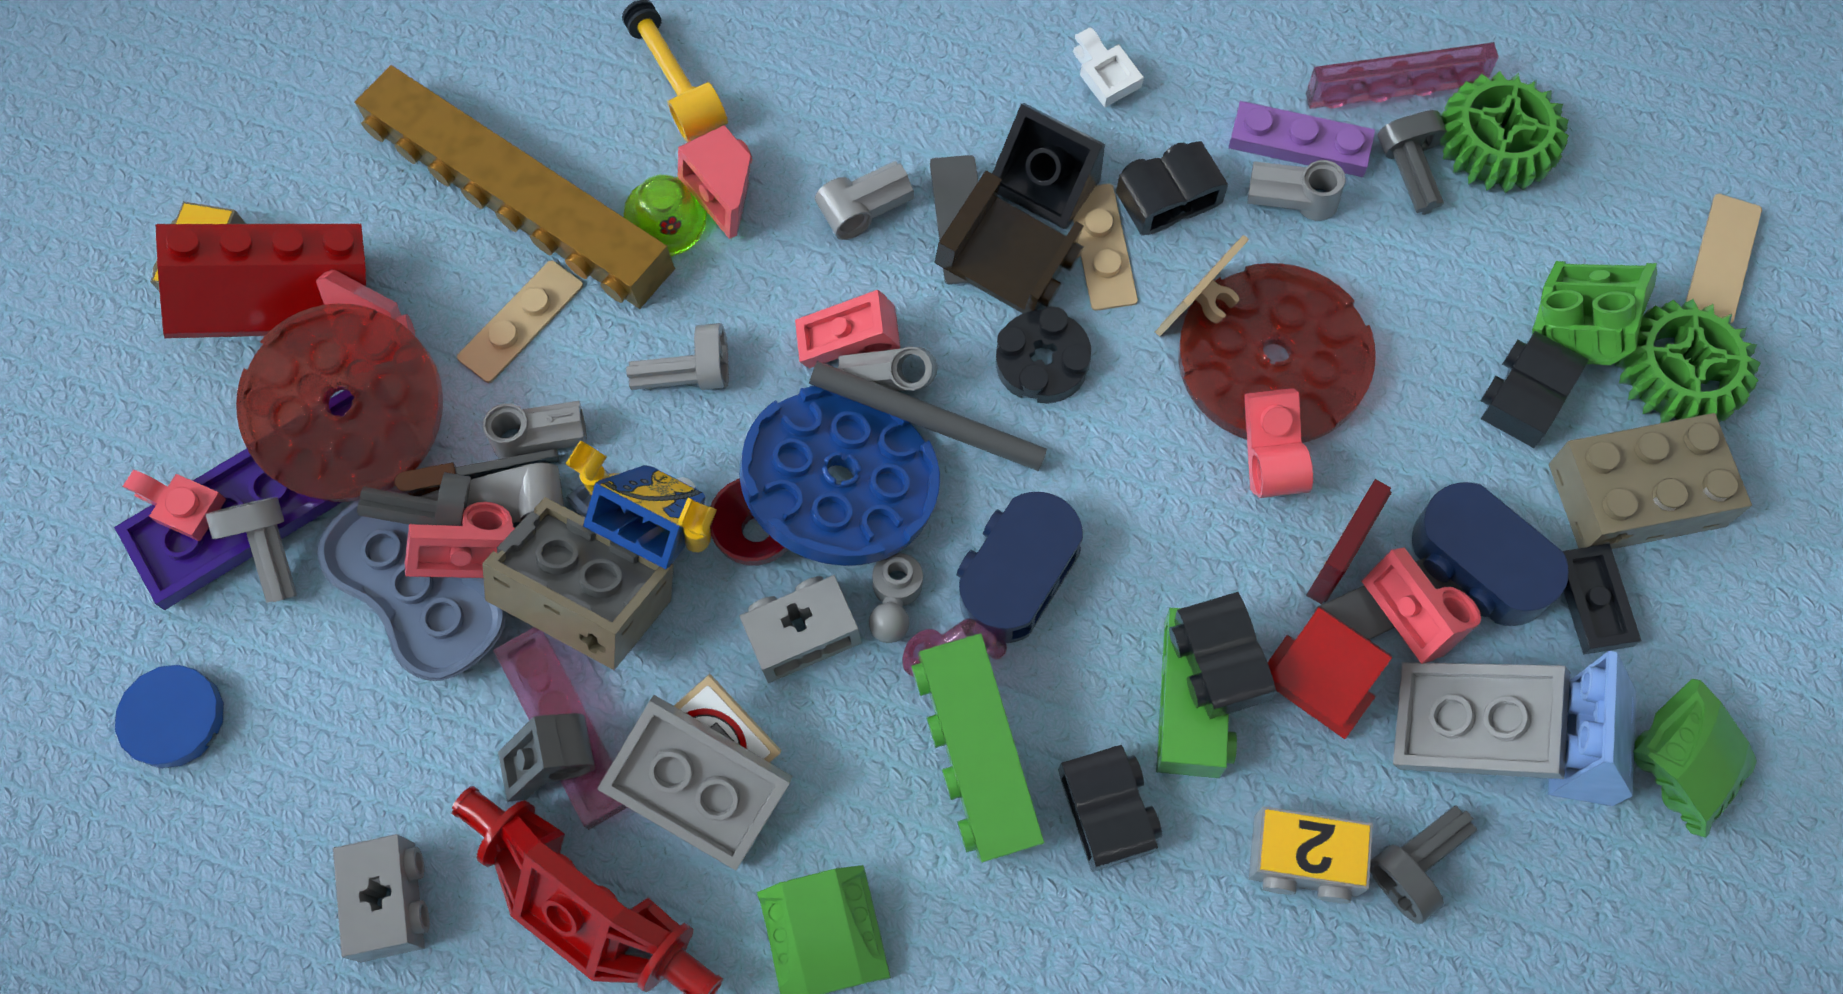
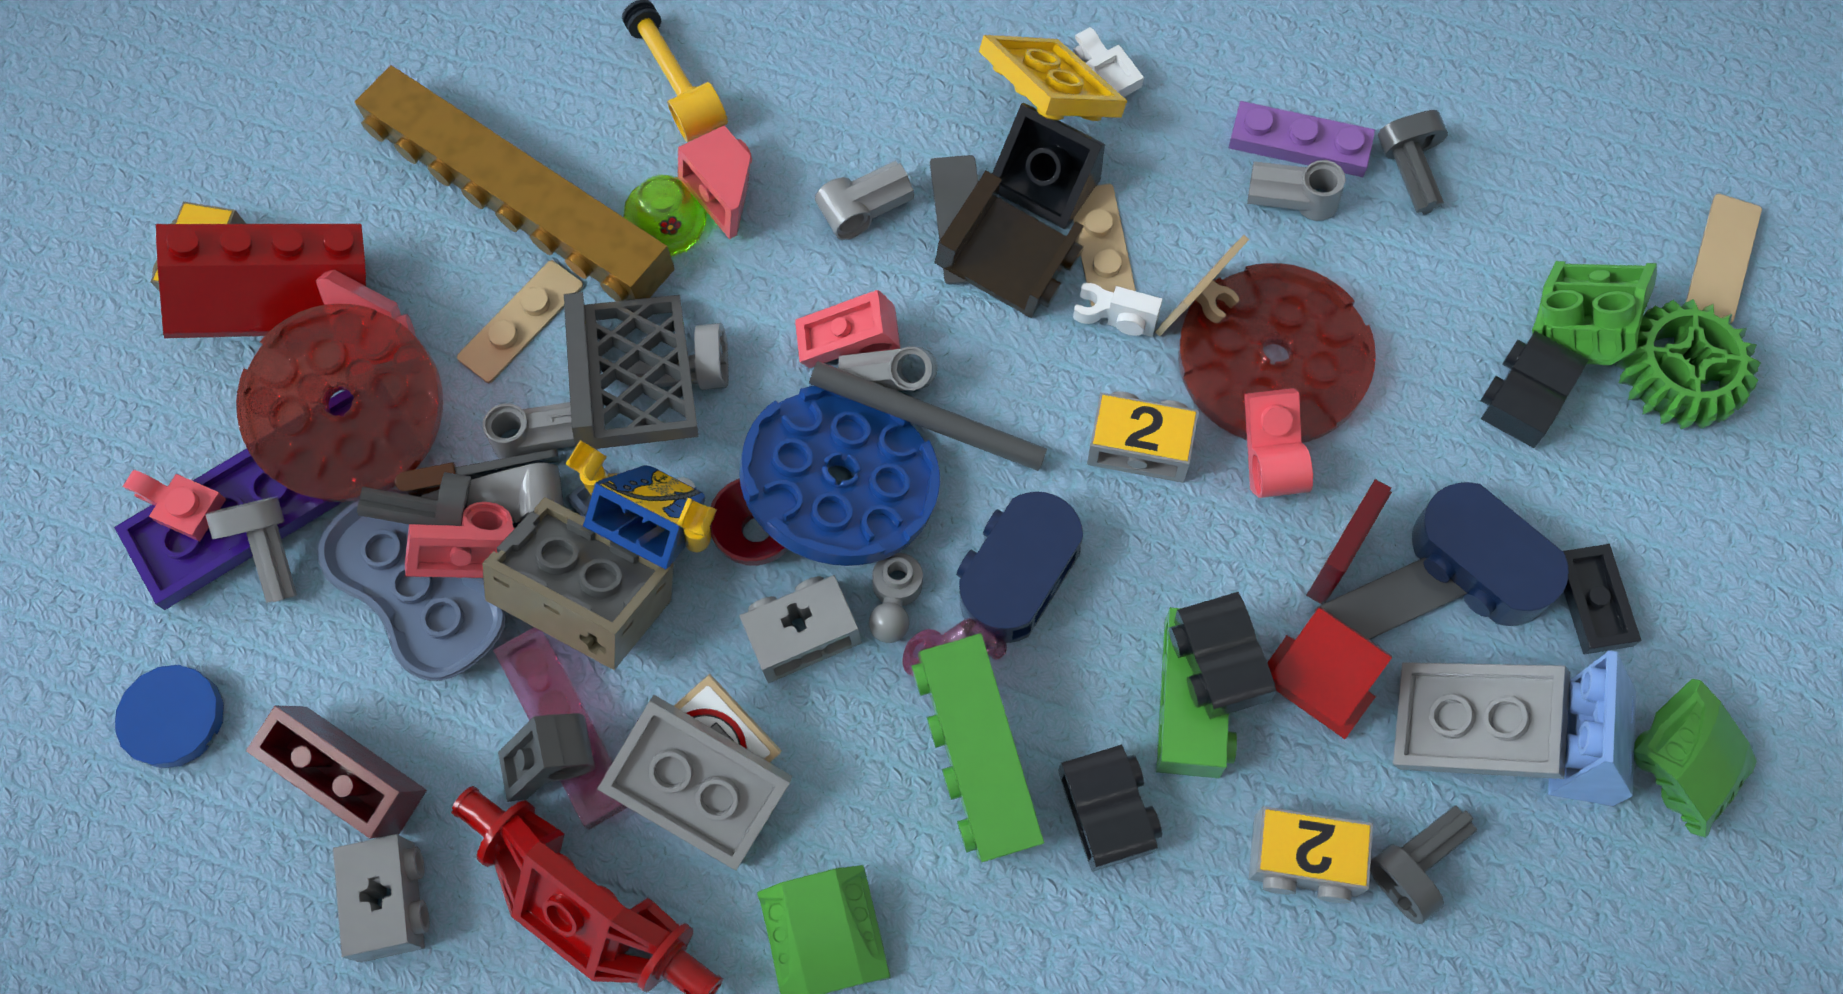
(336, 771): none -> brick
(588, 383): none -> dark grey fence
(1047, 330): black plate -> none
(1052, 77): none -> yellow plate
(1125, 309): none -> white plate
(1143, 436): none -> brick
(1171, 187): black brick -> none
(1399, 75): clear pink plate -> none
(1425, 617): coral plate -> none
(1530, 127): bright green gear -> none
(1649, 483): dark tan piece -> none

